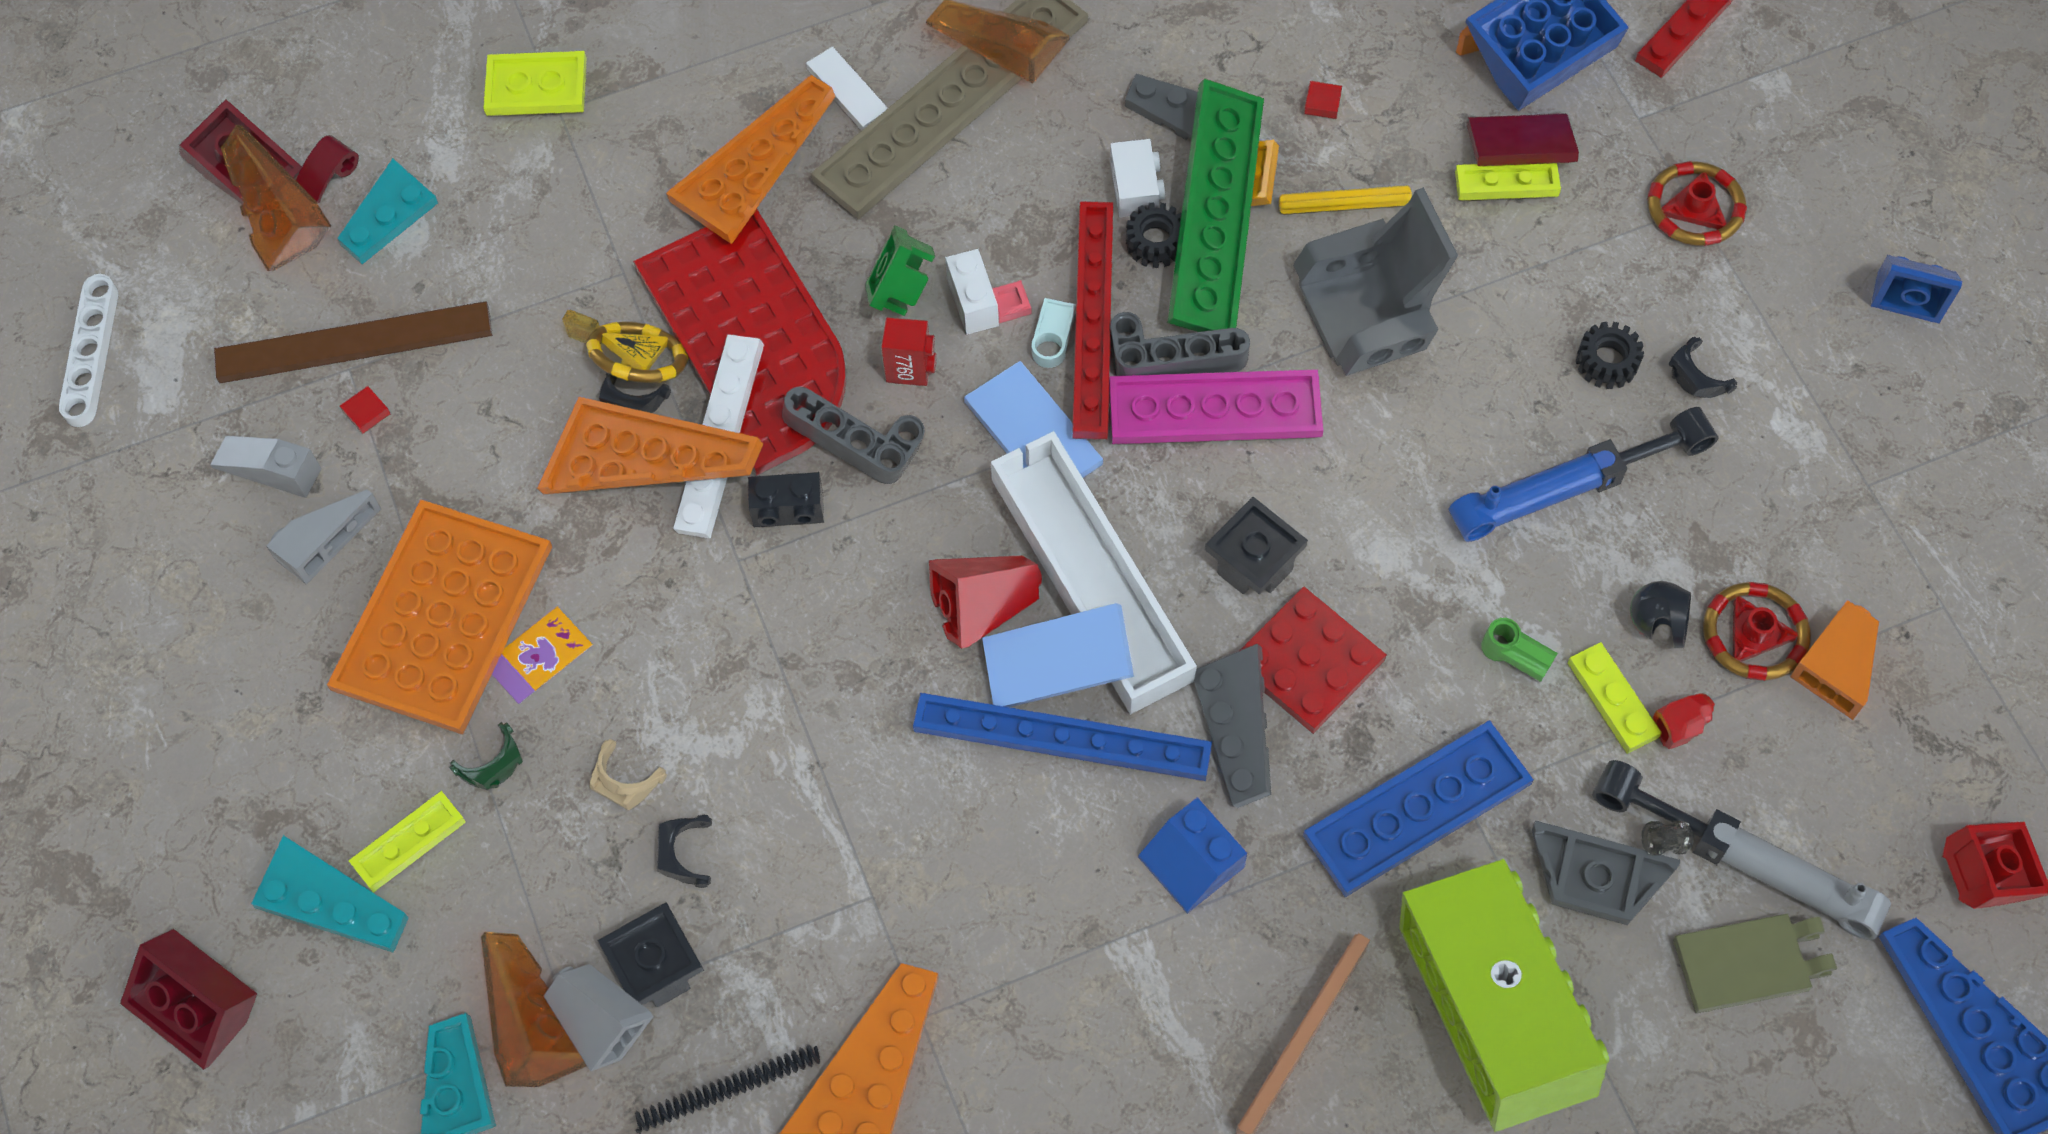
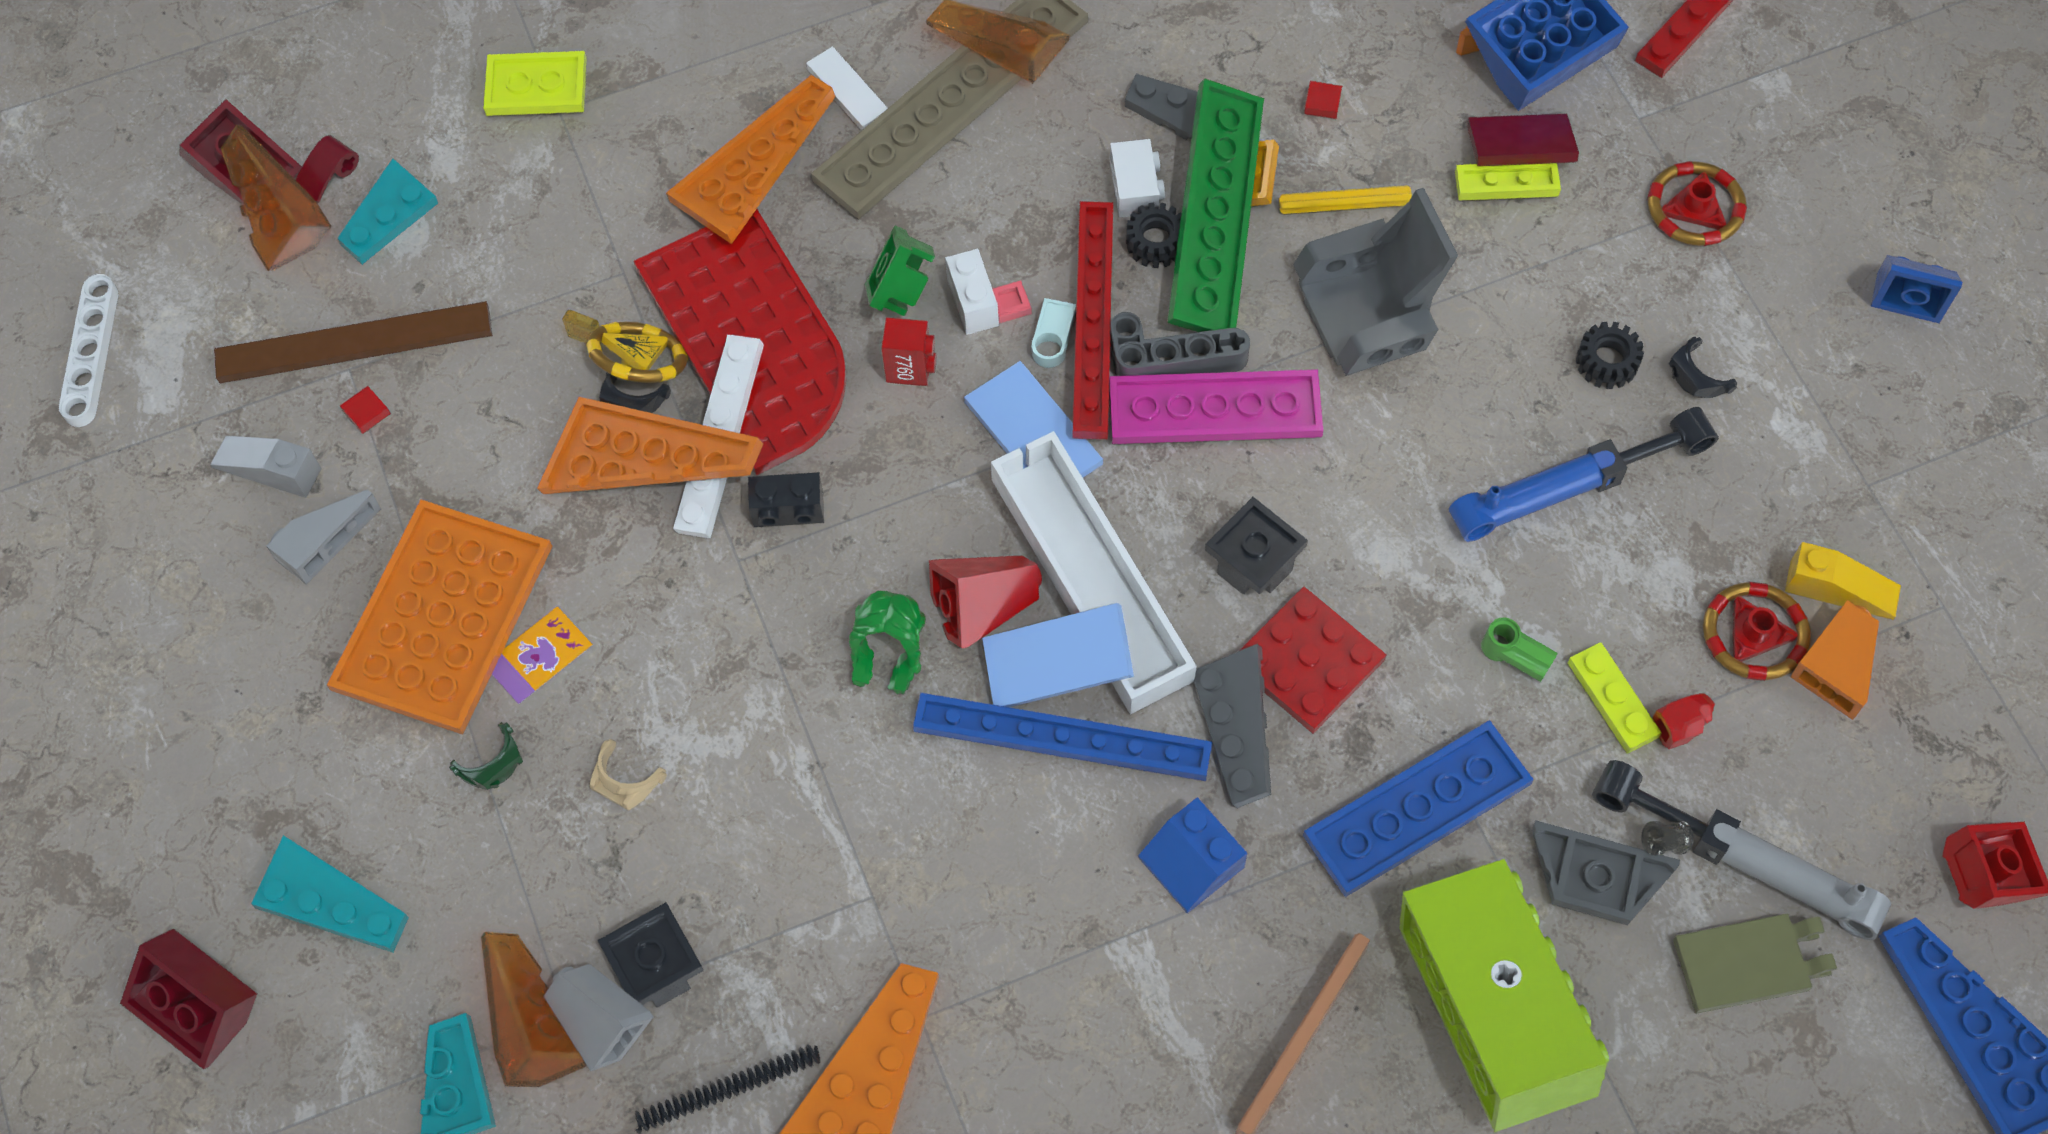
(407, 841): neon yellow plate -> none
(666, 860): black helmet -> none
(851, 429): dark grey beam -> none
(898, 617): none -> green hair
(1659, 605): black helmet -> none
(1836, 578): none -> yellow slope

